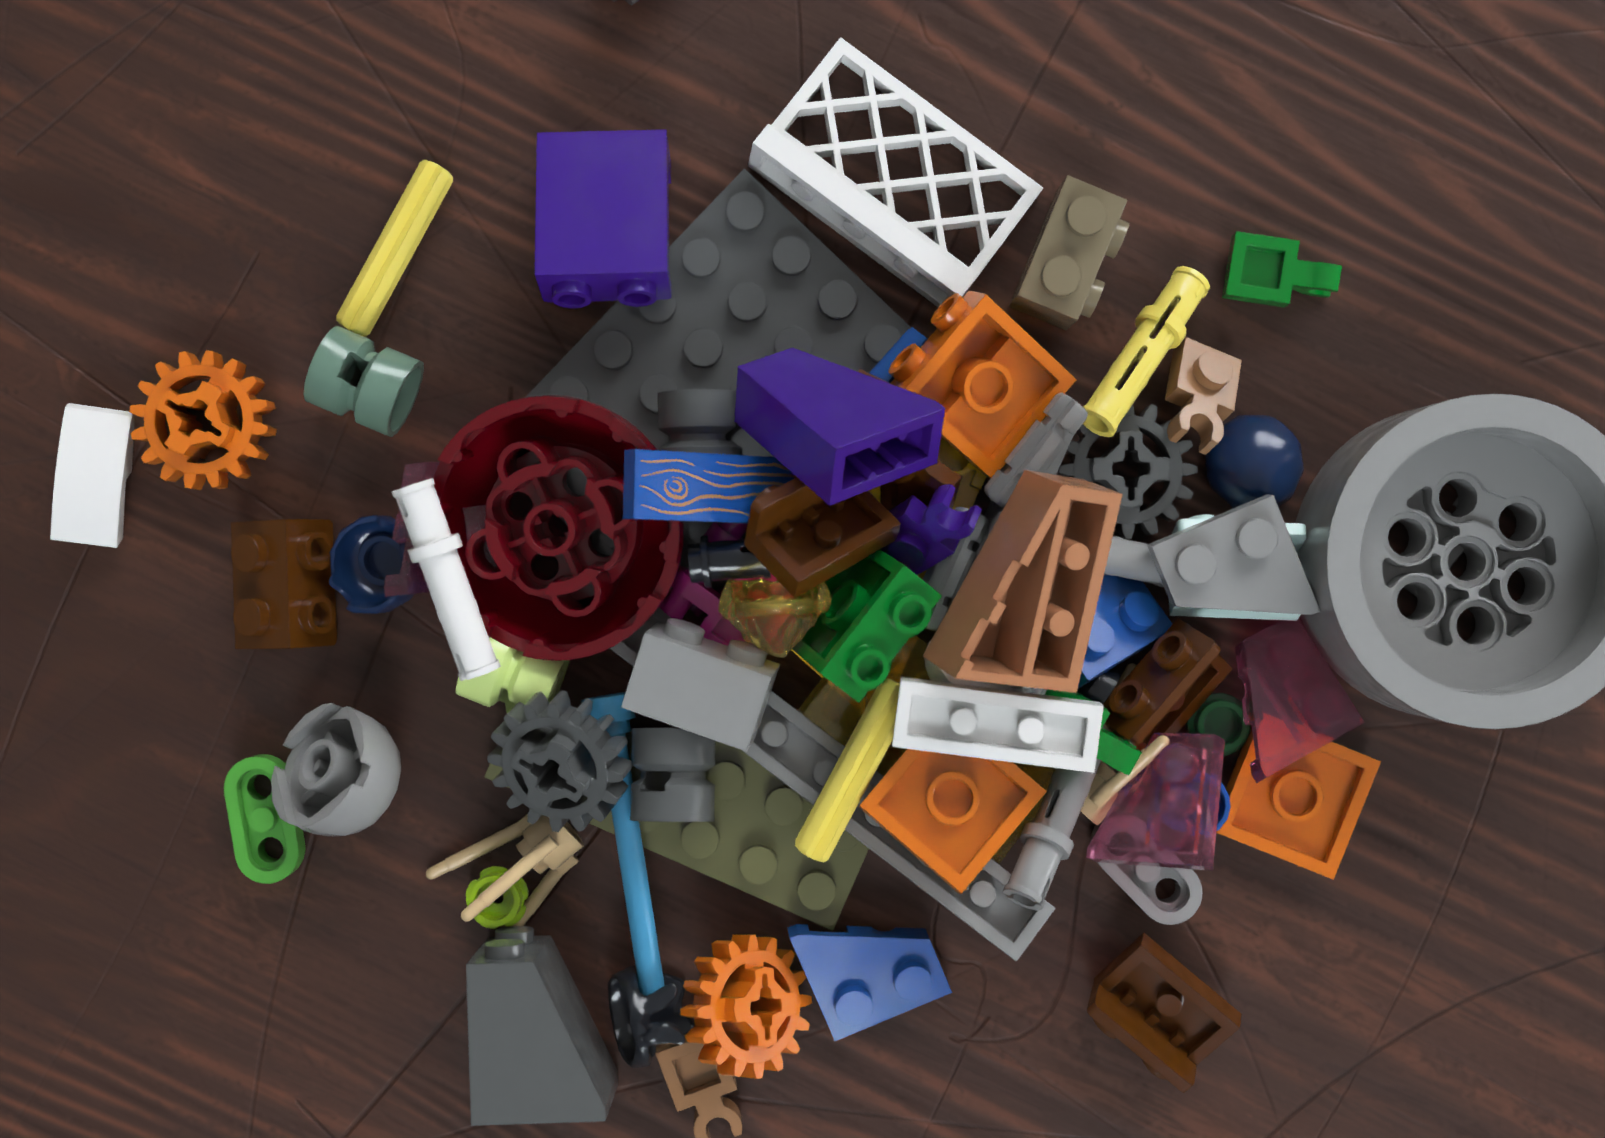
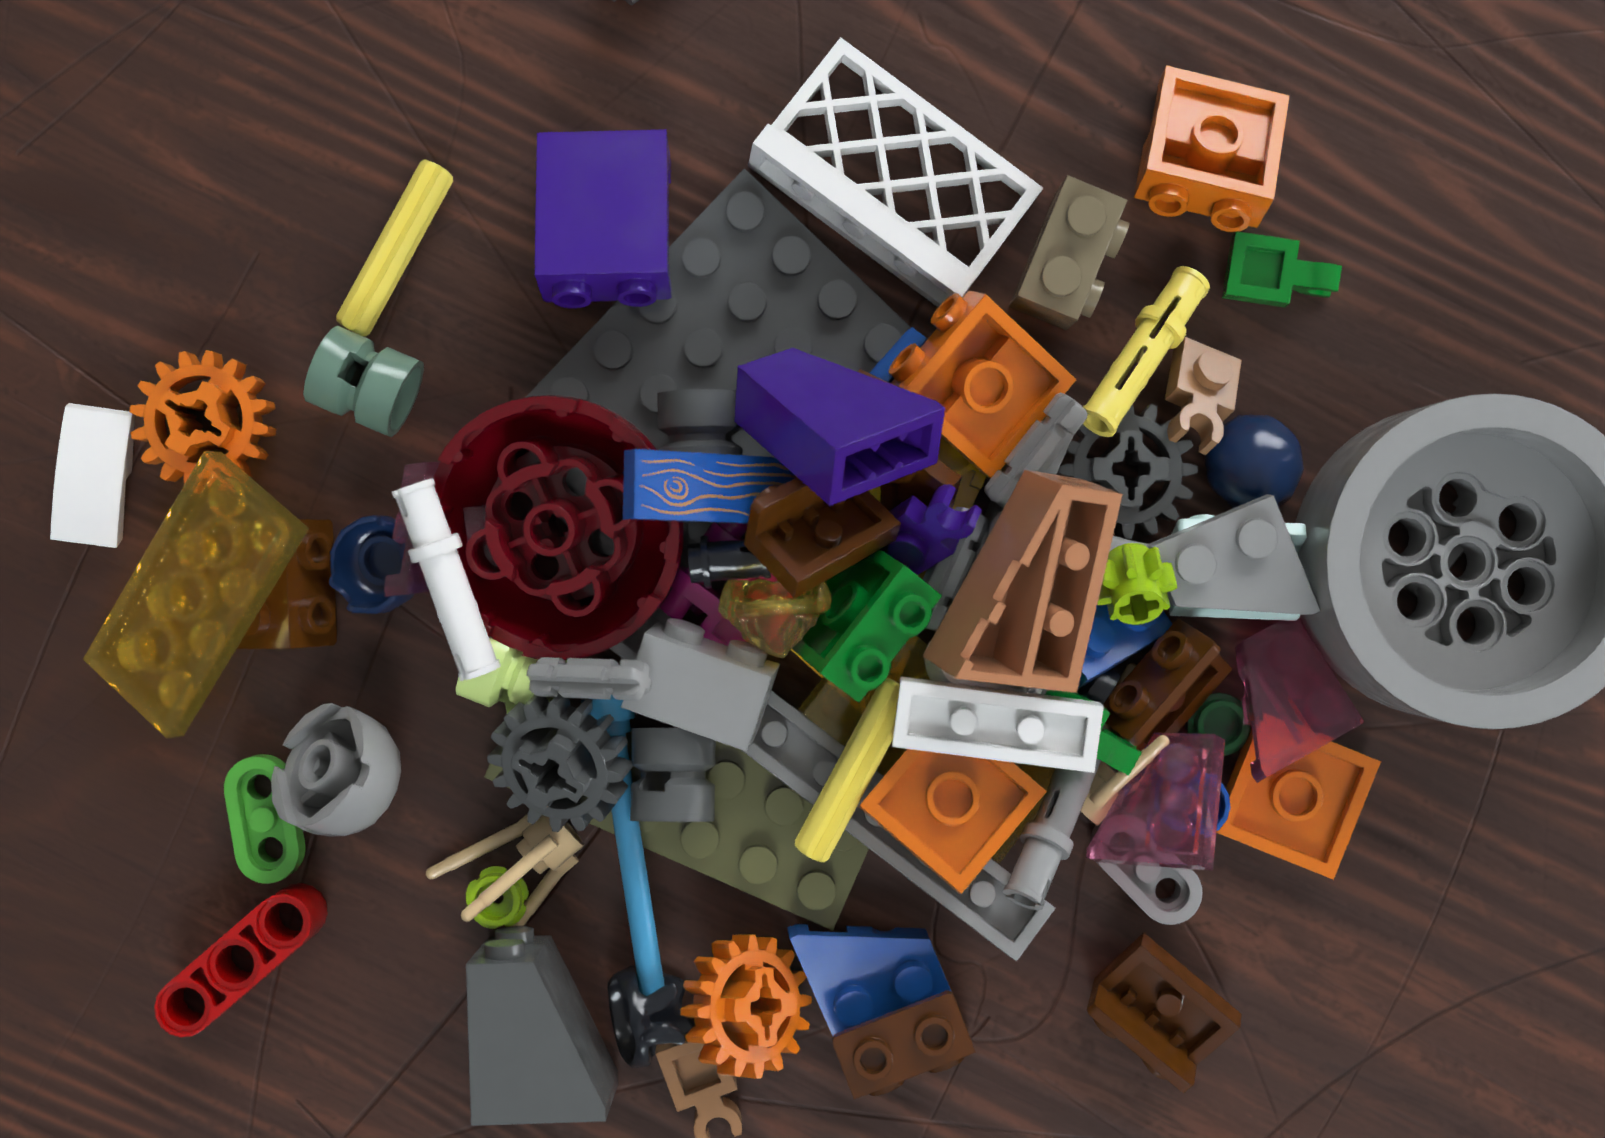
(195, 593): none -> clear yellow plate
(218, 977): none -> red beam
(589, 678): none -> light grey axle
(902, 1045): none -> reddish brown bracket
(1136, 584): none -> lime gear
(1212, 149): none -> orange plate

